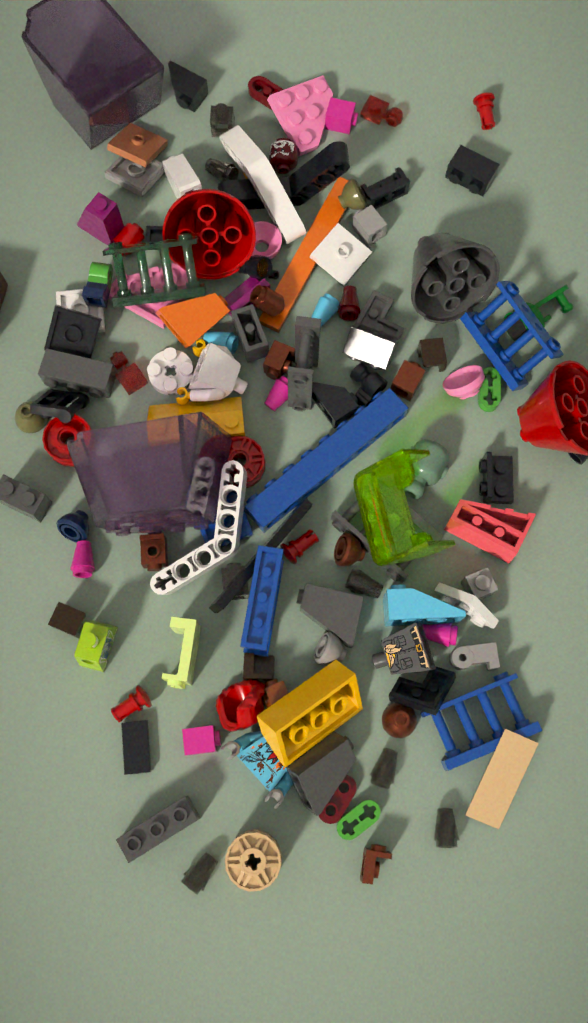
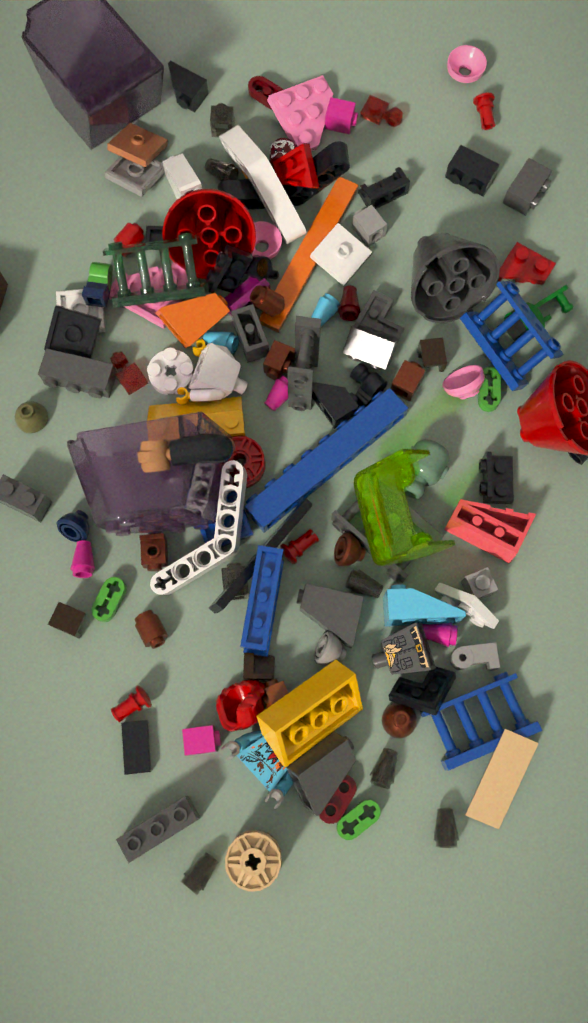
(53, 404): black plate -> none
(56, 435): red wheel -> none
(95, 645): lime torso -> none
(101, 219): magenta slope -> none
(114, 601): none -> bright green beam
(150, 629): none -> copper brick
(191, 631): yellowish green panel -> none
(192, 449): none -> black piece
(229, 269): none -> black bracket
(297, 168): none -> red wing
(352, 196): olive brick -> none
(370, 866): copper bracket -> none
(469, 58): none -> bright pink piece
(526, 266): none -> red wing
(527, 186): none -> dark grey brick

